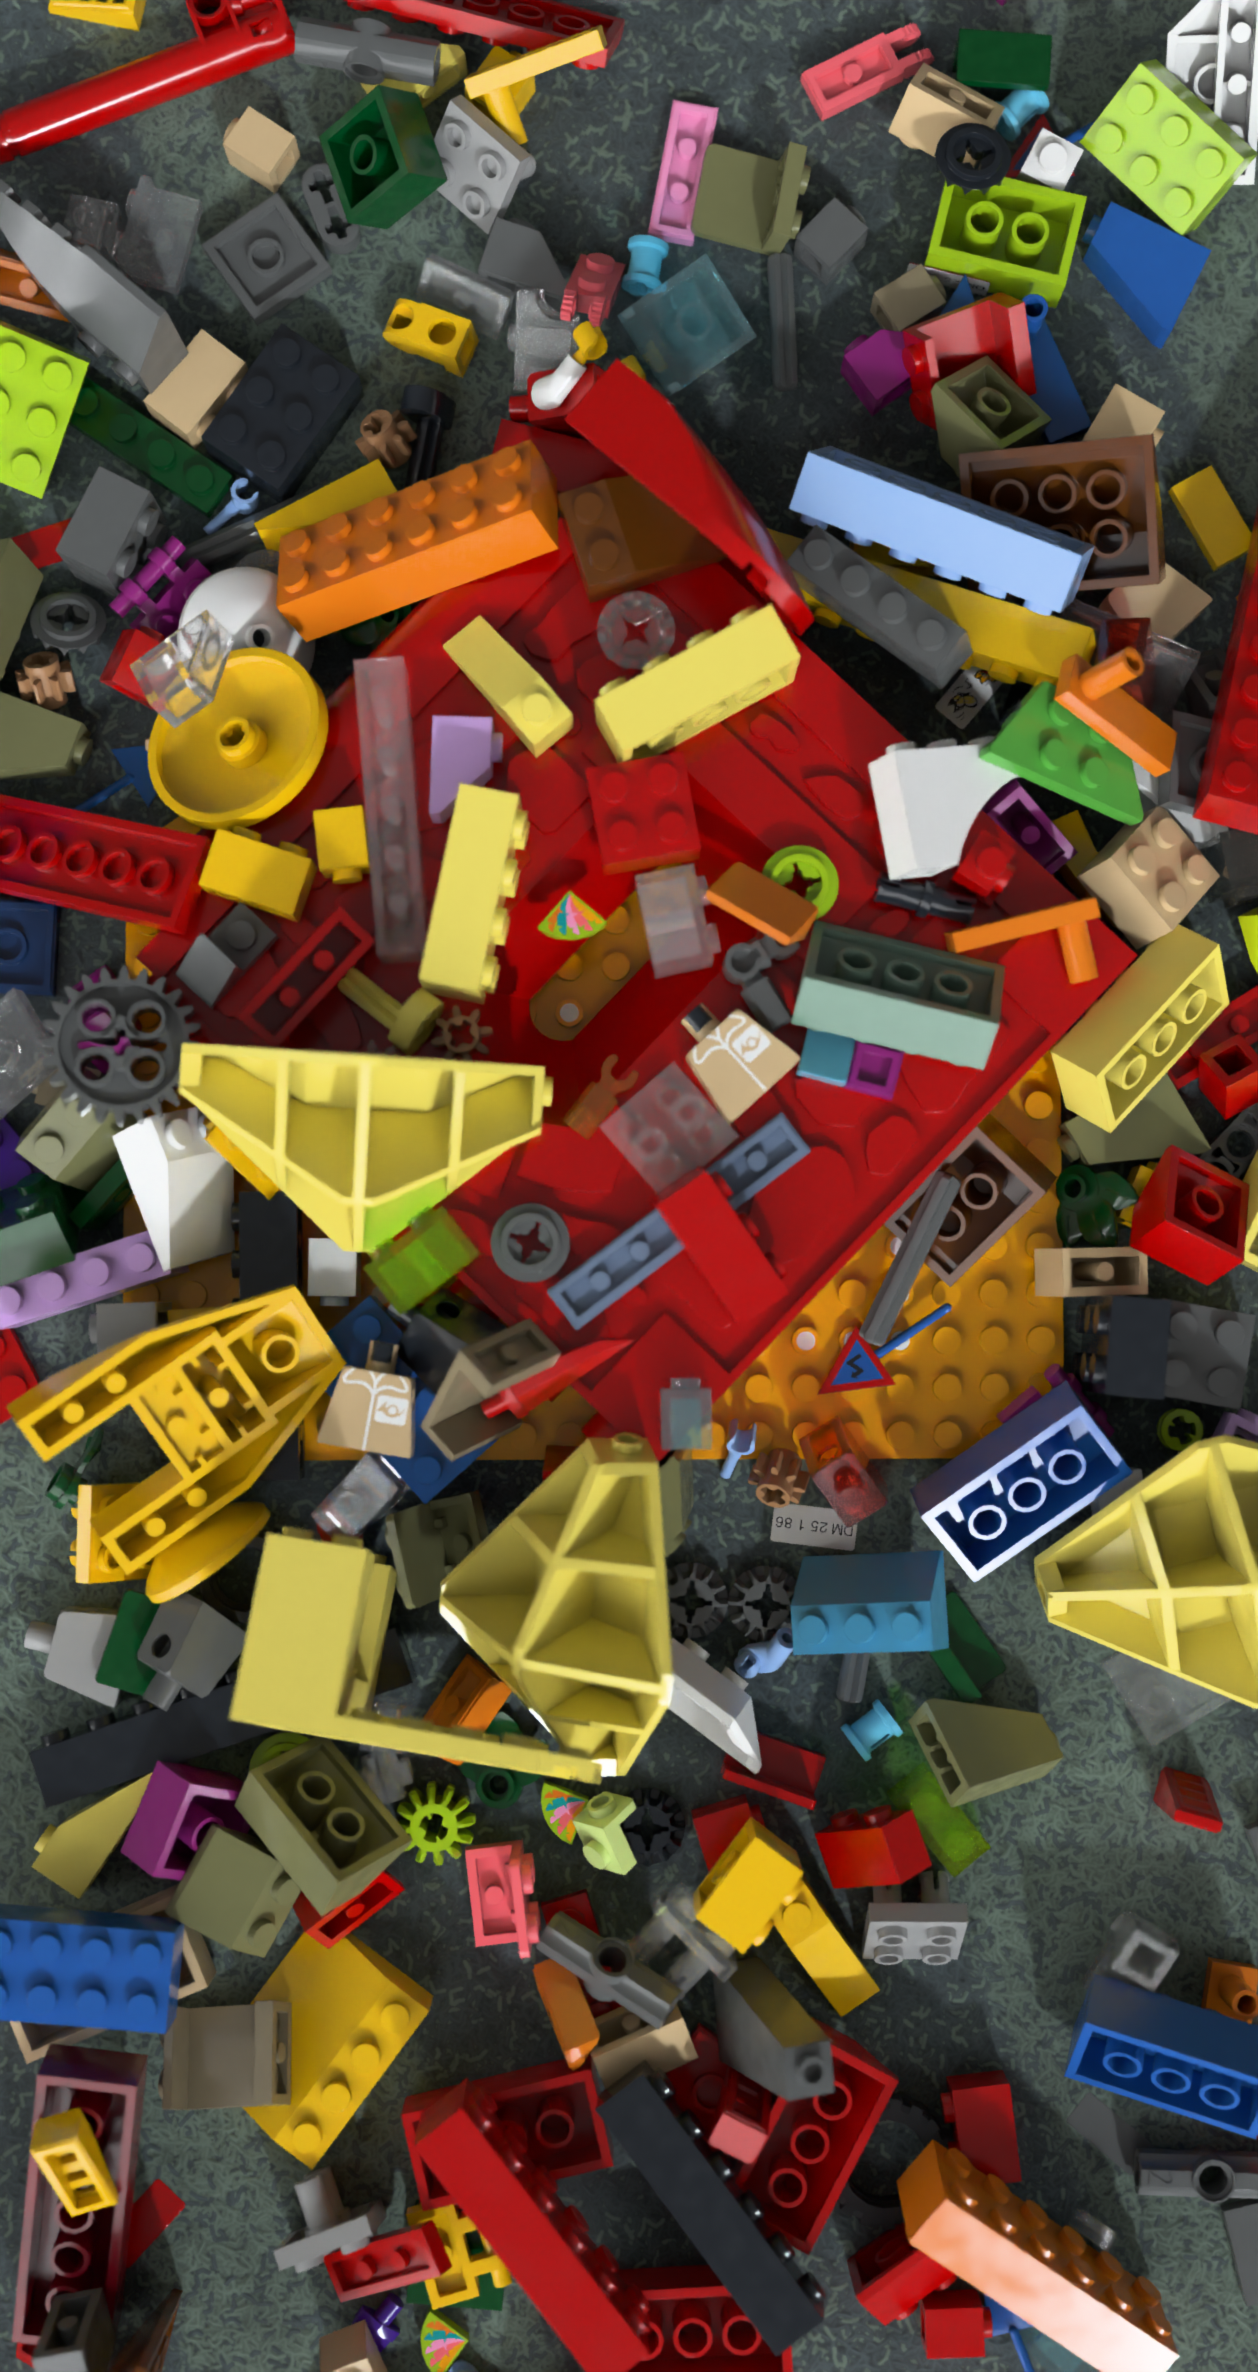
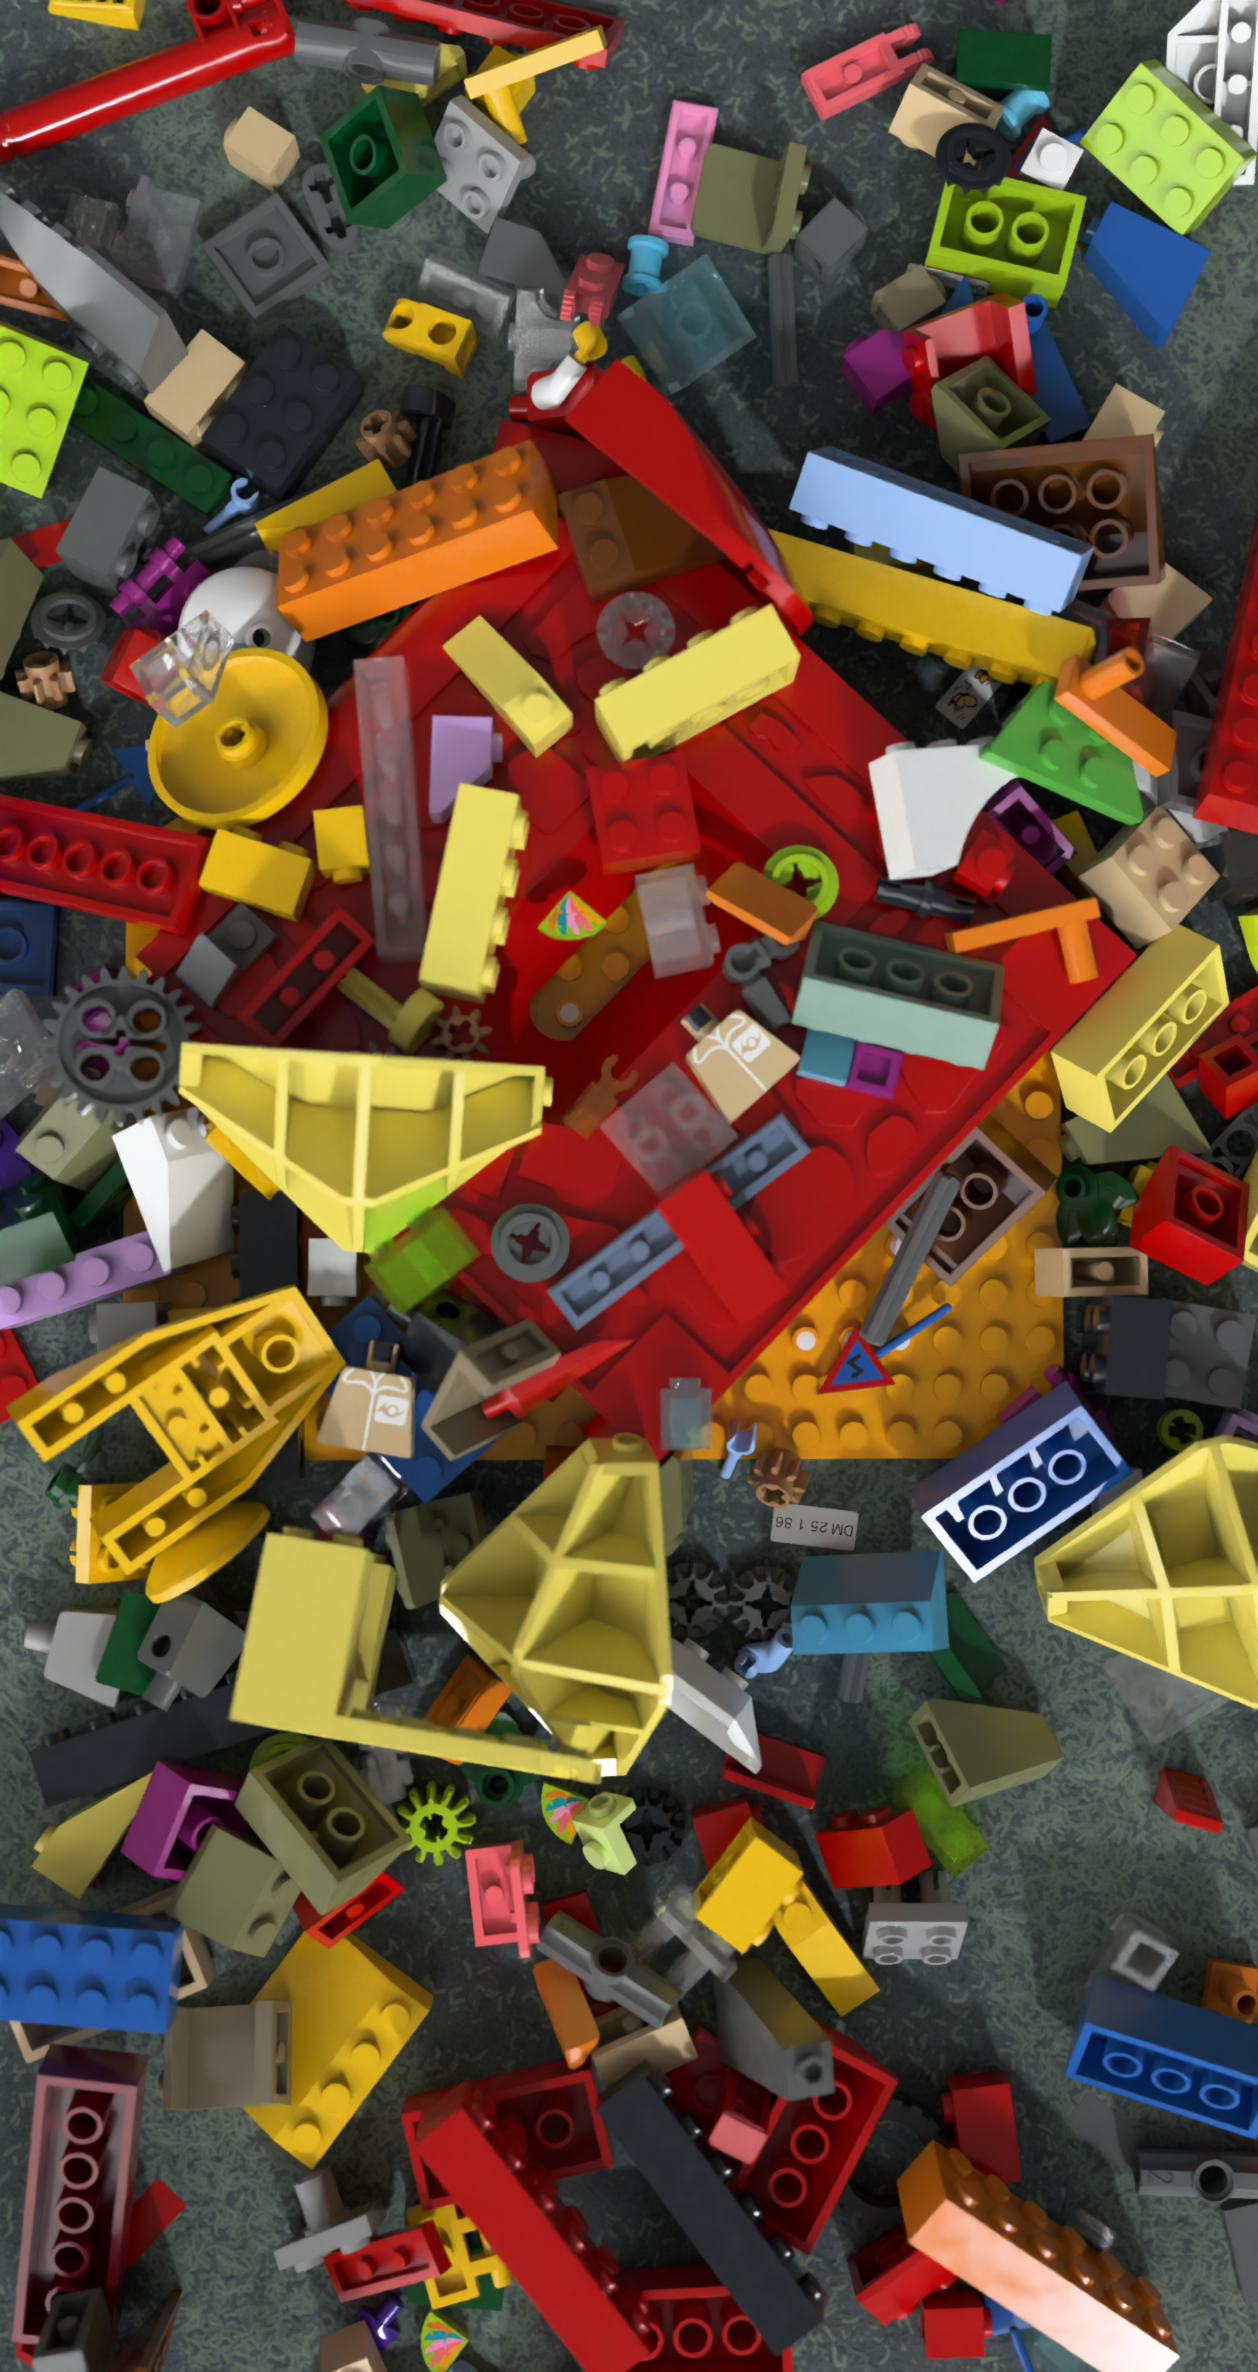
(68, 2134): yellow slope -> none
(846, 1478): clear red torso -> none
(871, 1730): medium azure bush -> none
(880, 607): dark grey brick -> none
(1211, 517): yellow tile -> none

